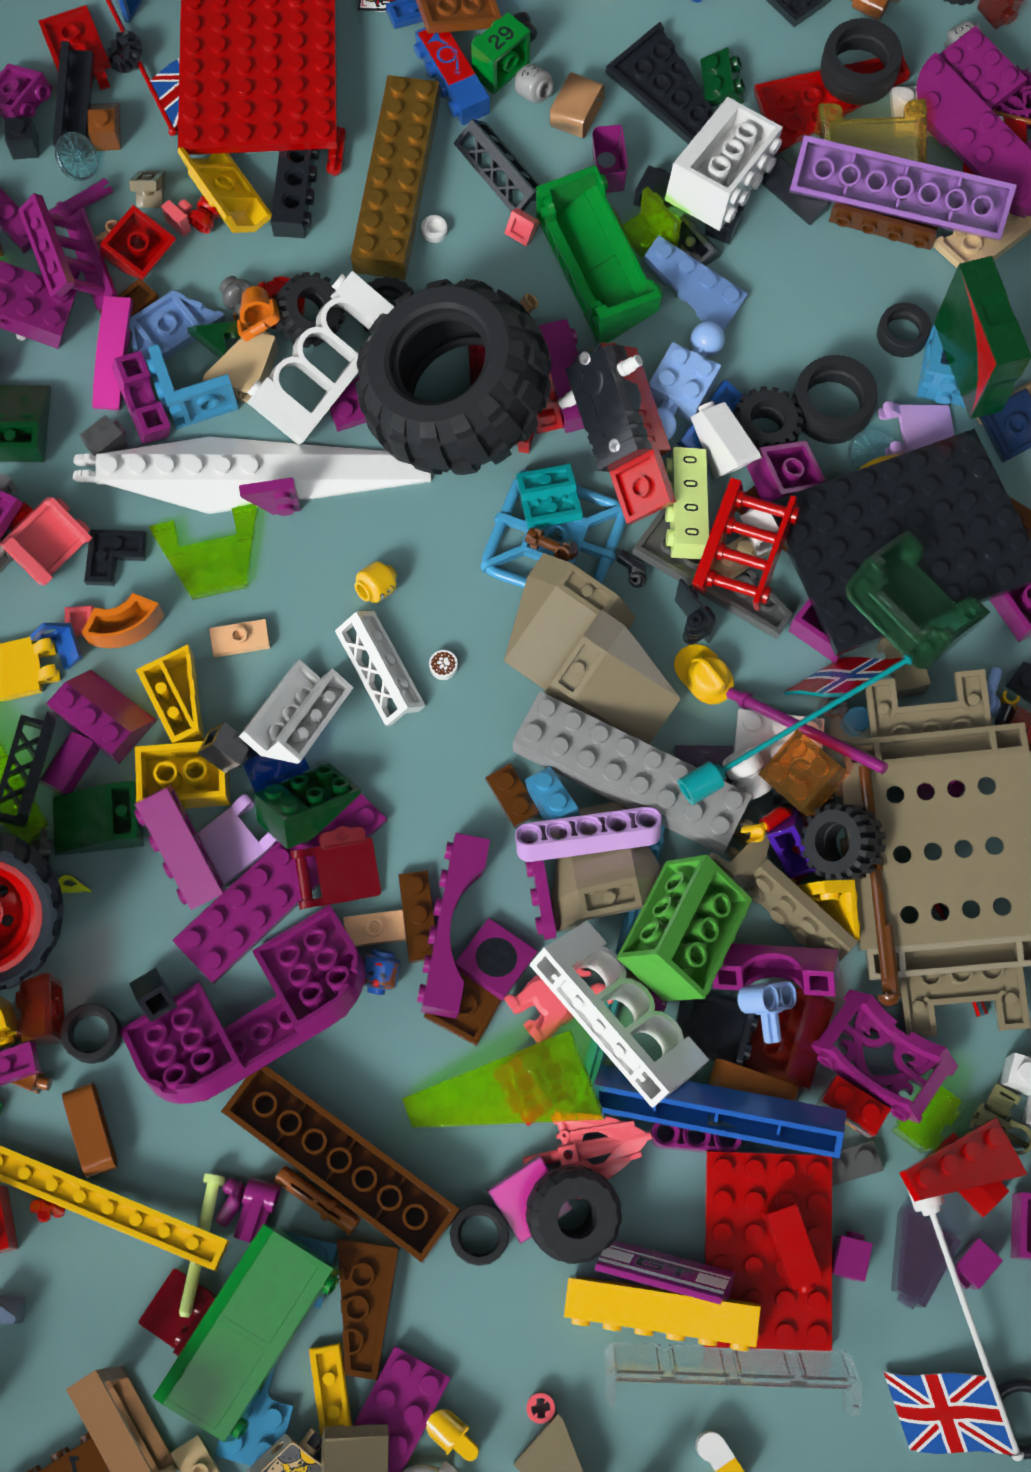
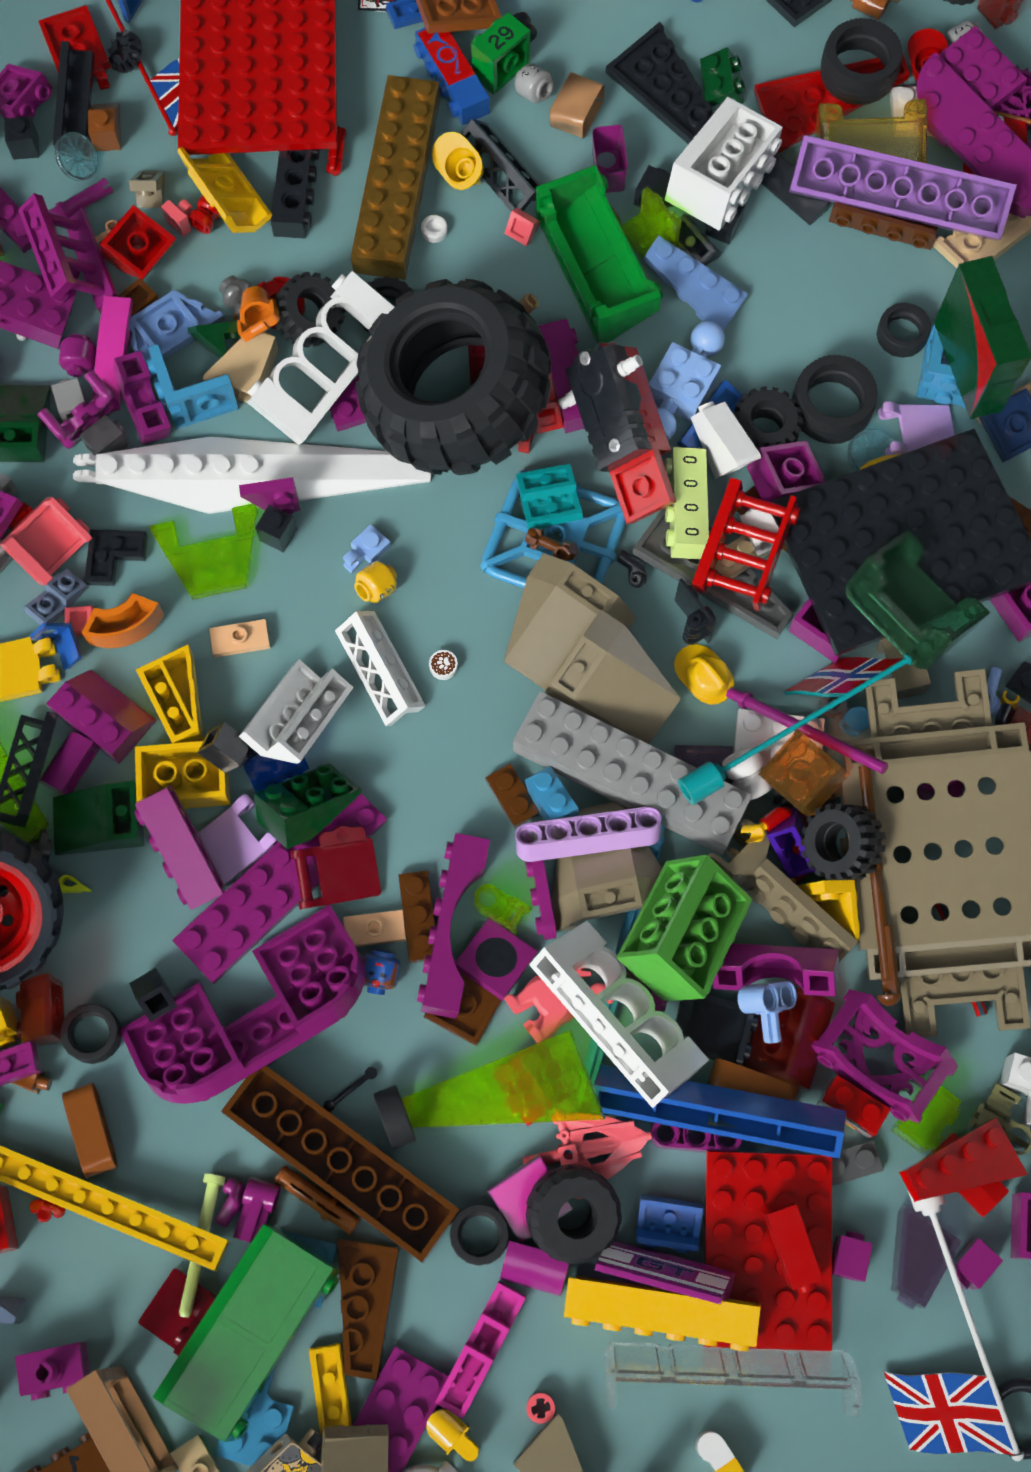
(51, 1369): none -> magenta brick
(59, 593): none -> sand blue slope
(68, 395): none -> light grey brick
(77, 355): none -> magenta head
(84, 415): none -> magenta plate
(276, 528): none -> black brick
(366, 546): none -> light blue plate
(370, 1073): none -> black hinge
(394, 1117): none -> black tyre
(457, 160): none -> yellow piece
(480, 1349): none -> dark pink slope
(502, 909): none -> clear neon green piece
(533, 1269): none -> magenta brick
(669, 1223): none -> blue bracket
(922, 46): none -> red cap

